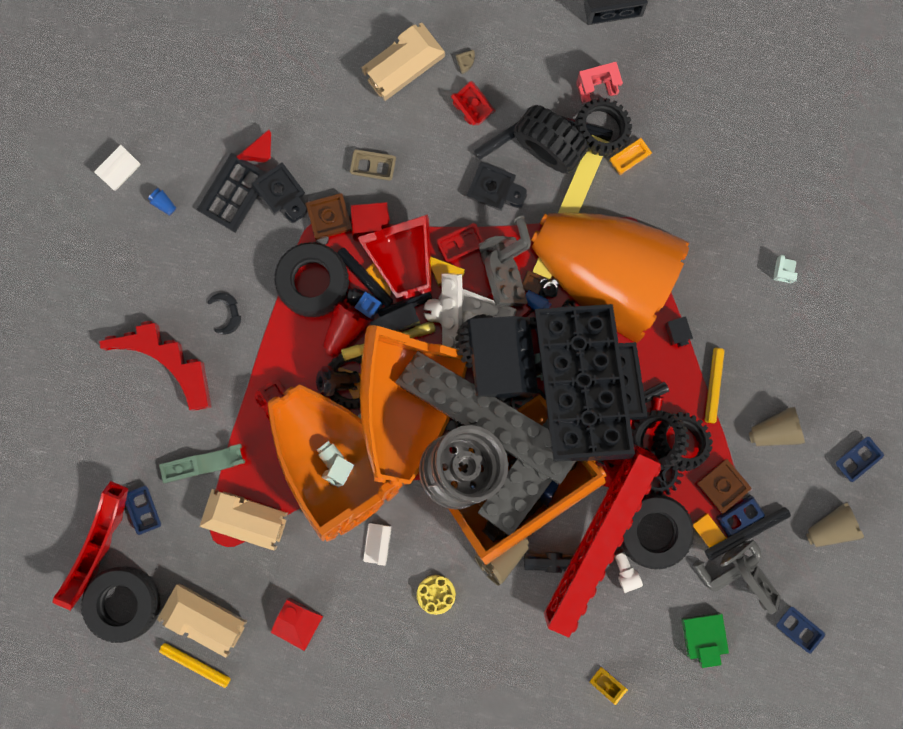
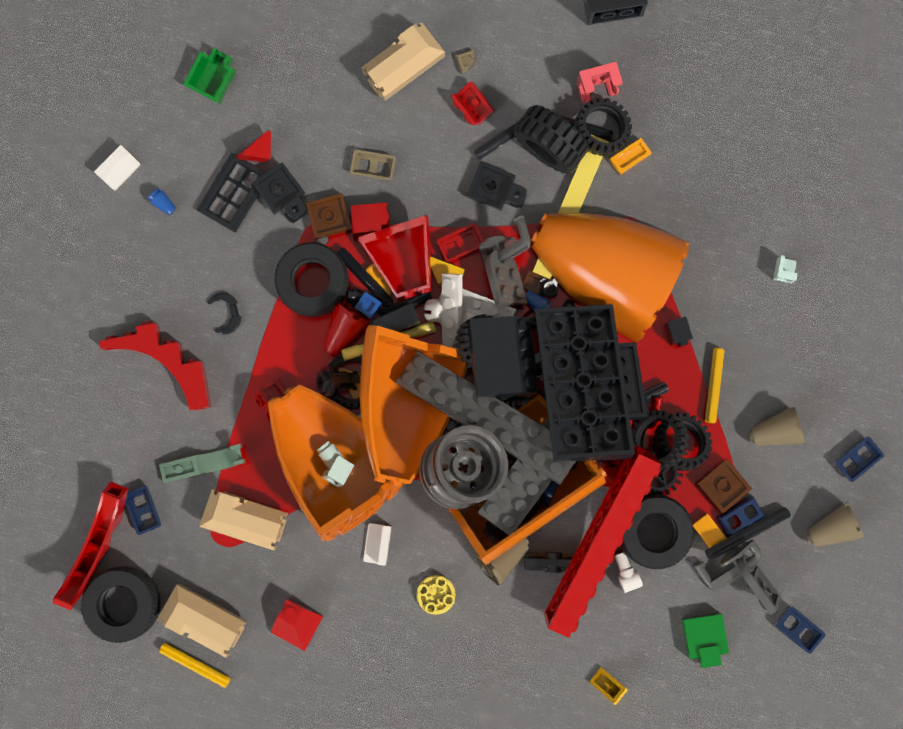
(211, 75): none -> green piece

